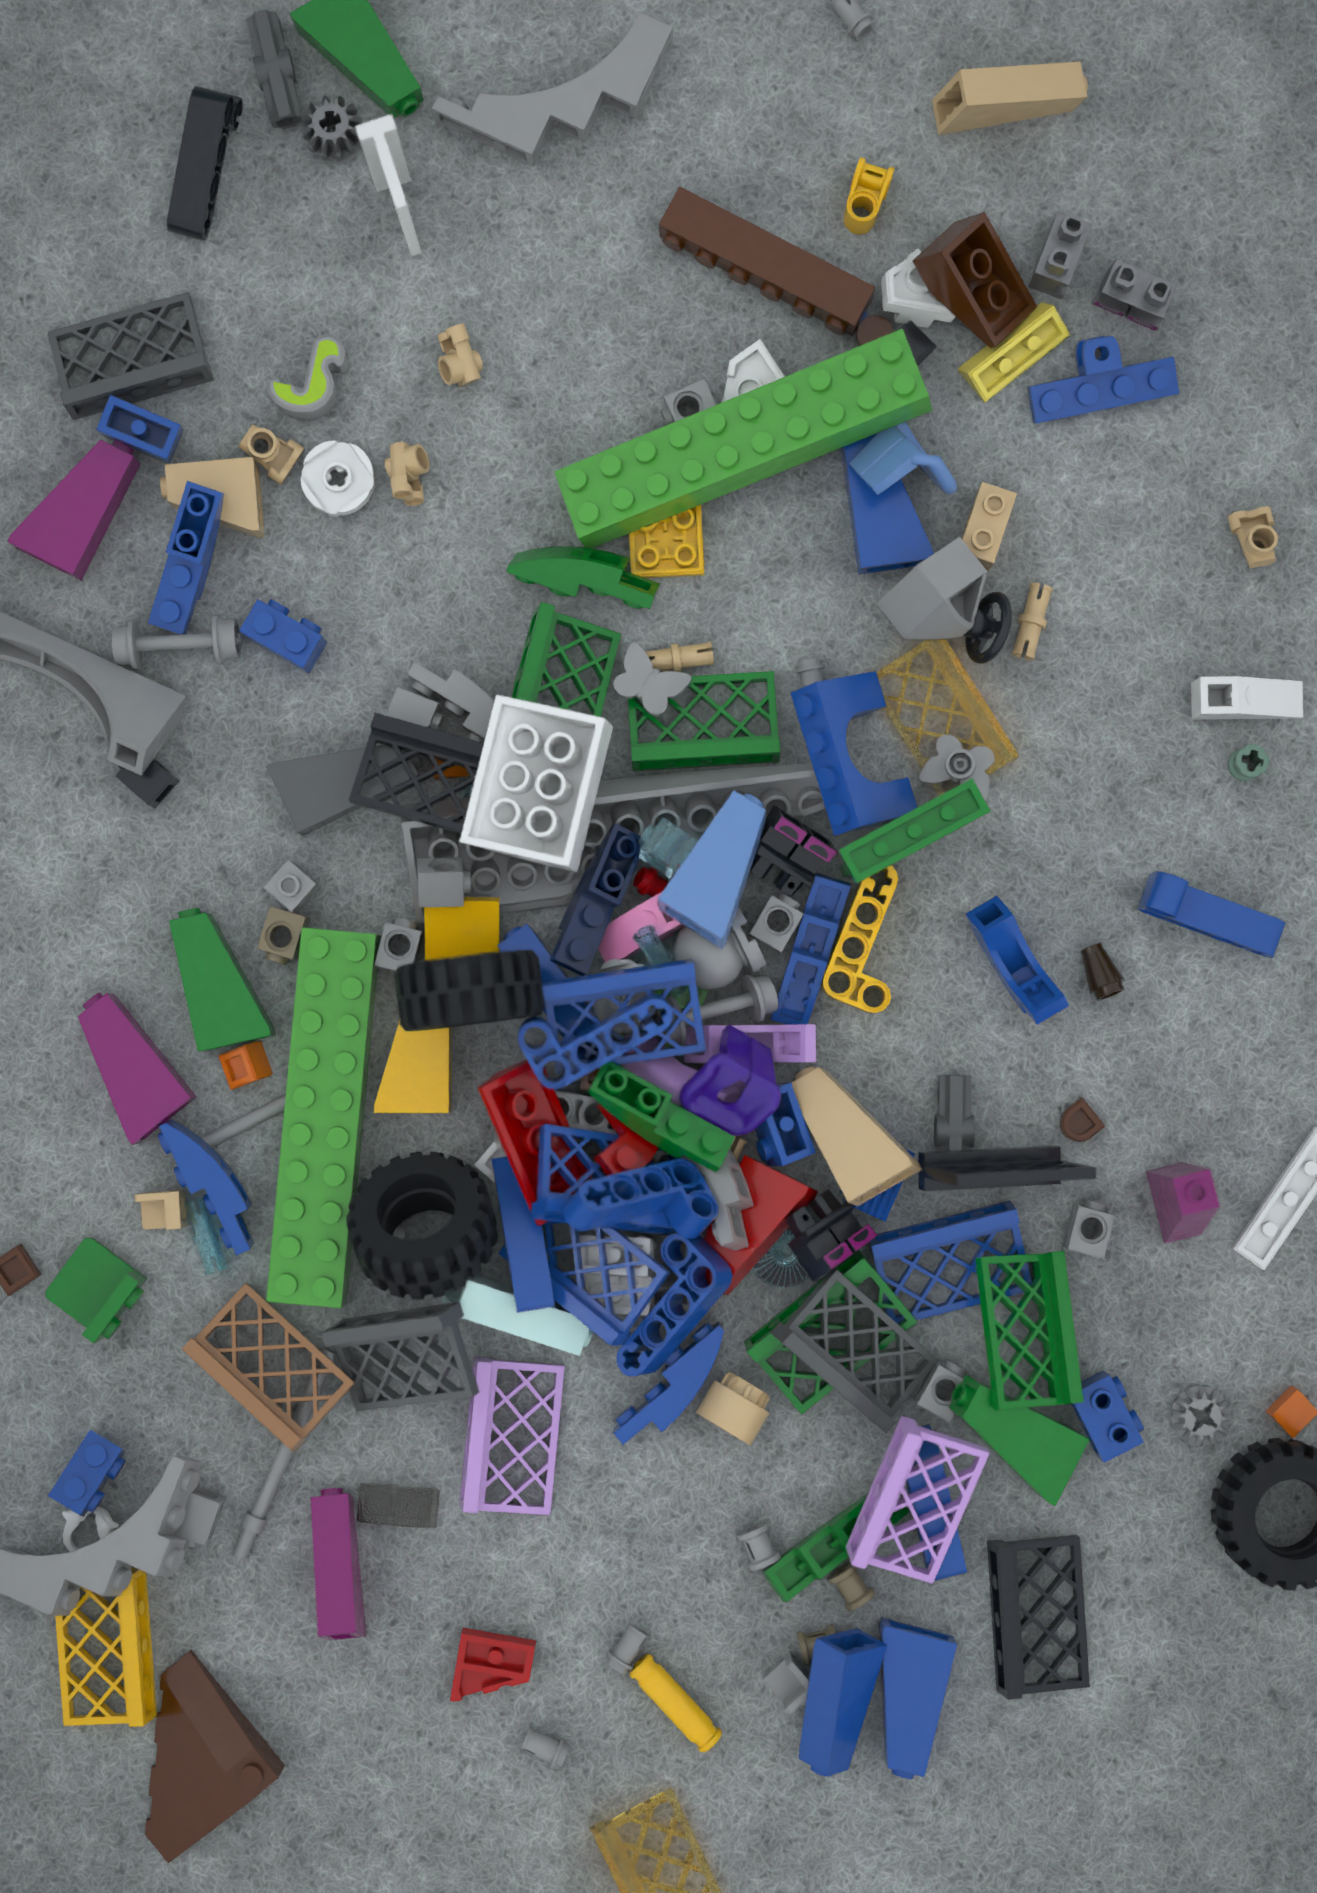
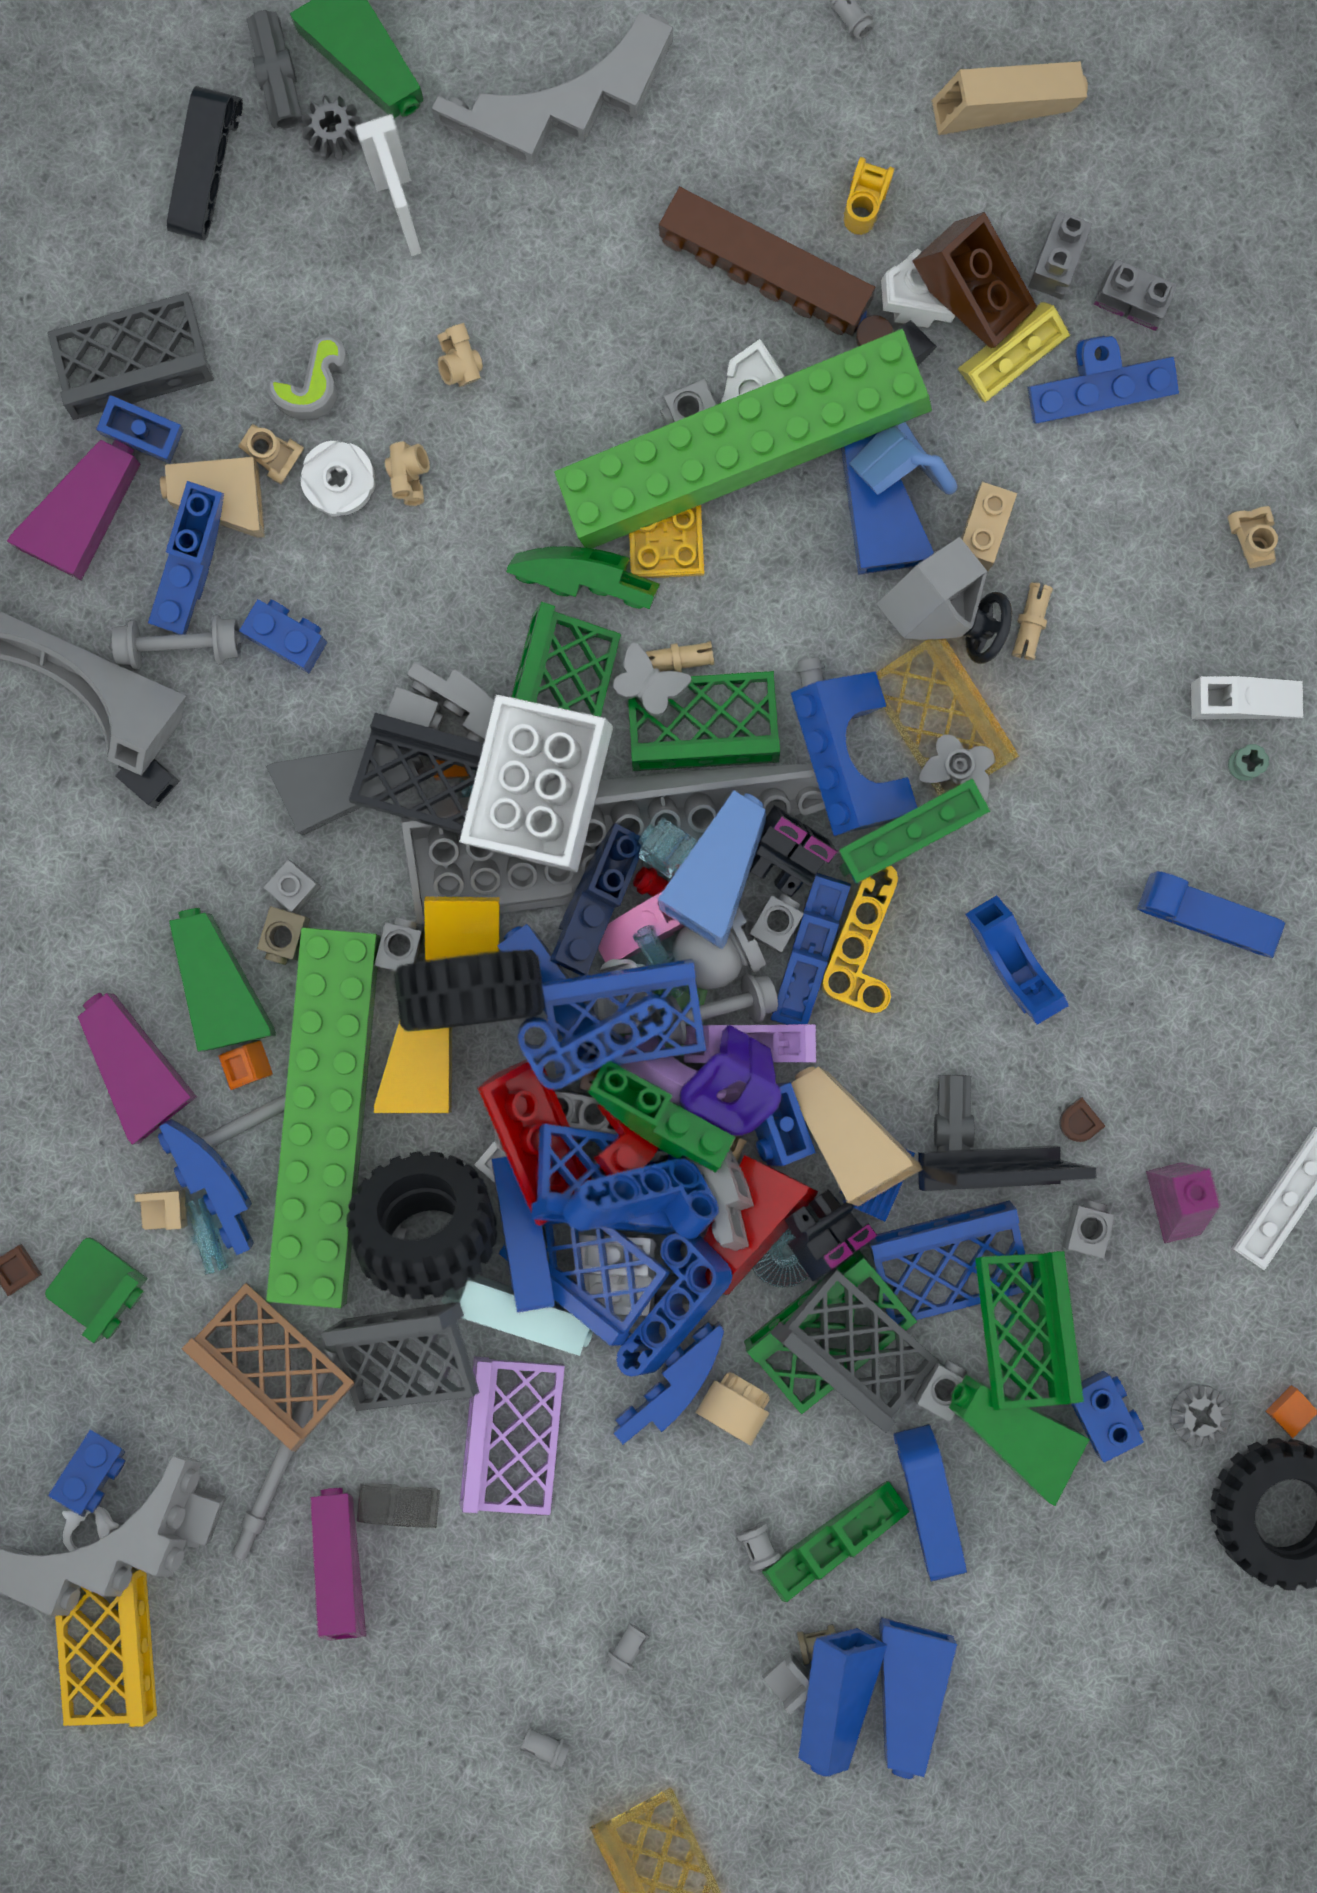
(205, 1759): reddish brown slope -> none
(442, 882): light grey brick -> none
(490, 1661): red wing -> none
(675, 1703): yellow axle -> none
(851, 1586): dark tan bush -> none
(885, 1494): lavender fence -> none
(1008, 1625): black fence -> none
(1101, 972): dark brown cone -> none

